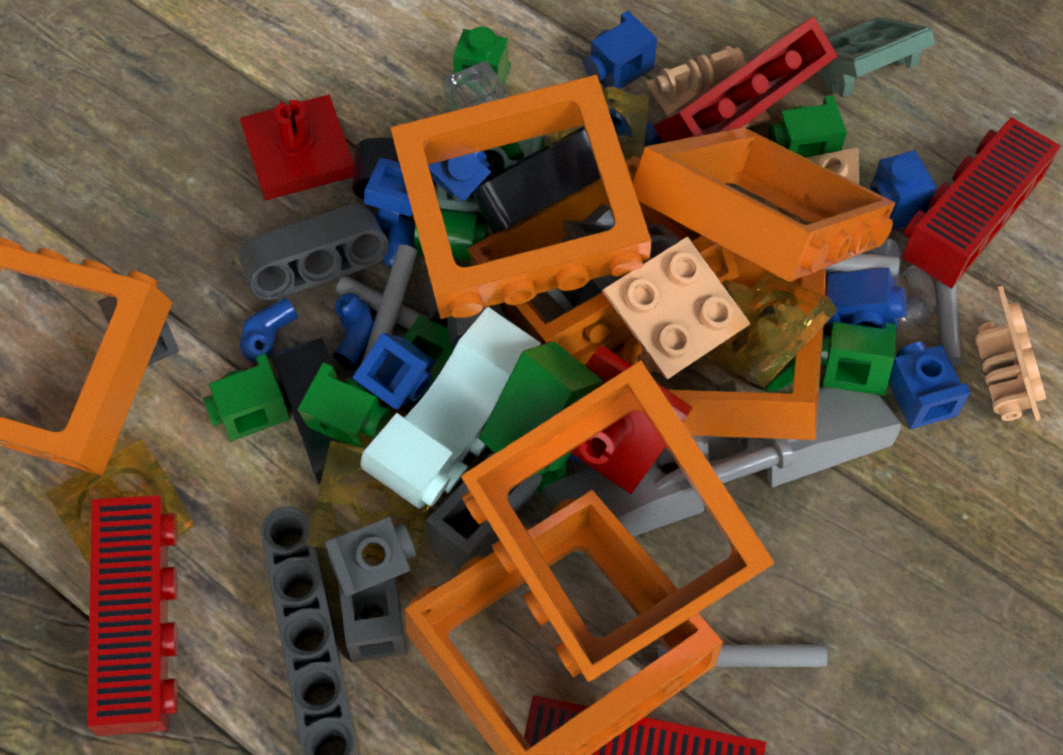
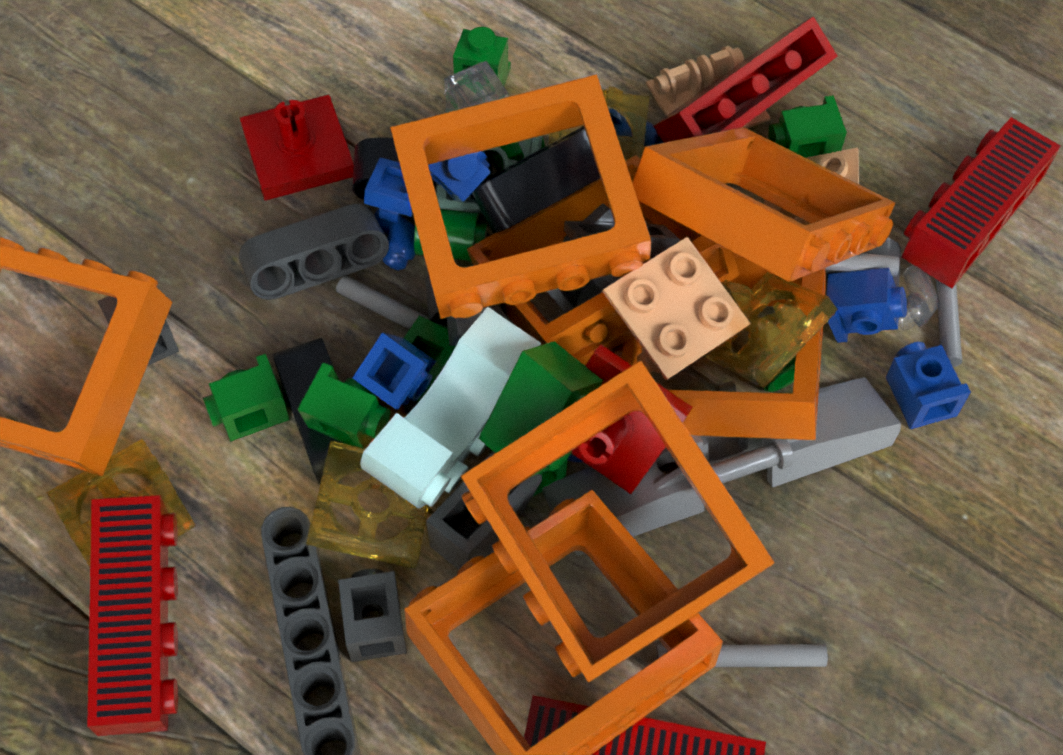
(261, 328): blue arm -> none
(347, 559): dark grey brick -> none
(357, 324): blue arm -> none
(393, 294): light grey bar -> none
(622, 53): blue brick -> none
(858, 357): green brick -> none
(881, 42): sand green piece -> none
(905, 183): blue brick -> none
(1010, 364): light nougat hinge -> none

